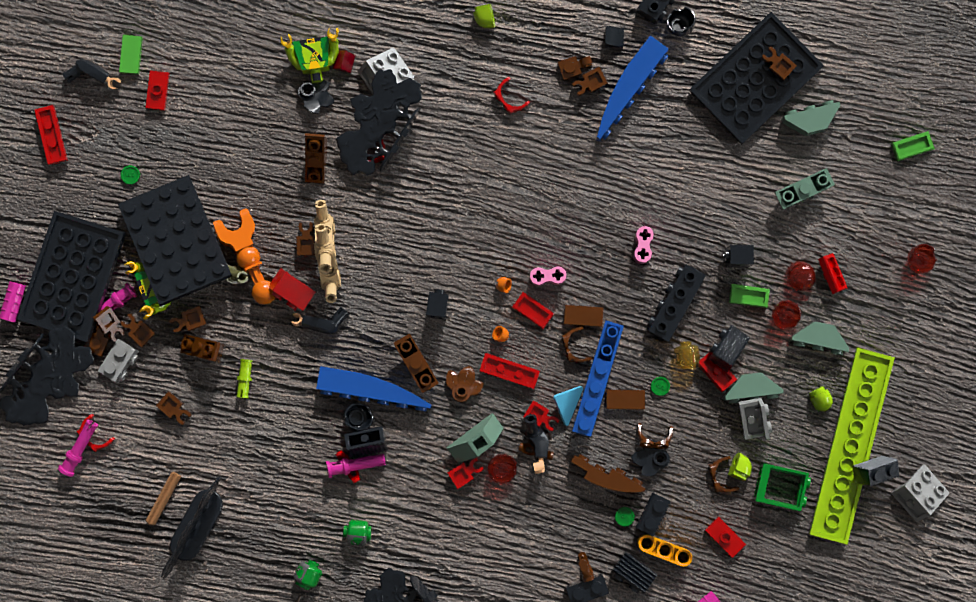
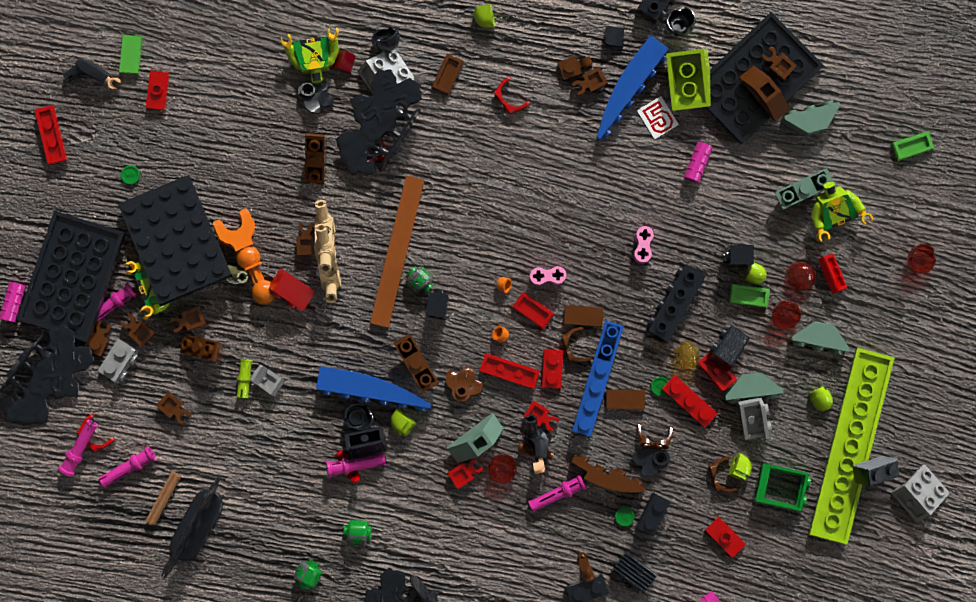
(107, 322): plate -> none
(135, 463): none -> dark pink pin
(267, 380): none -> light grey bracket
(321, 325): black arm -> none
(386, 39): none -> black hair
(397, 251): none -> dark orange tile
(402, 423): none -> lime piece
(419, 280): none -> head
(447, 74): none -> reddish brown tile
(552, 368): none -> red plate
(567, 402): medium azure piece -> none
(568, 489): none -> dark pink pin
(657, 117): none -> white sticker
(674, 550): light orange beam -> none
(689, 79): none -> lime slope
(689, 401): none -> red plate
(698, 162): none -> dark pink axle
(756, 274): none -> lime piece
(765, 92): none -> reddish brown slope
(835, 208): none -> torso

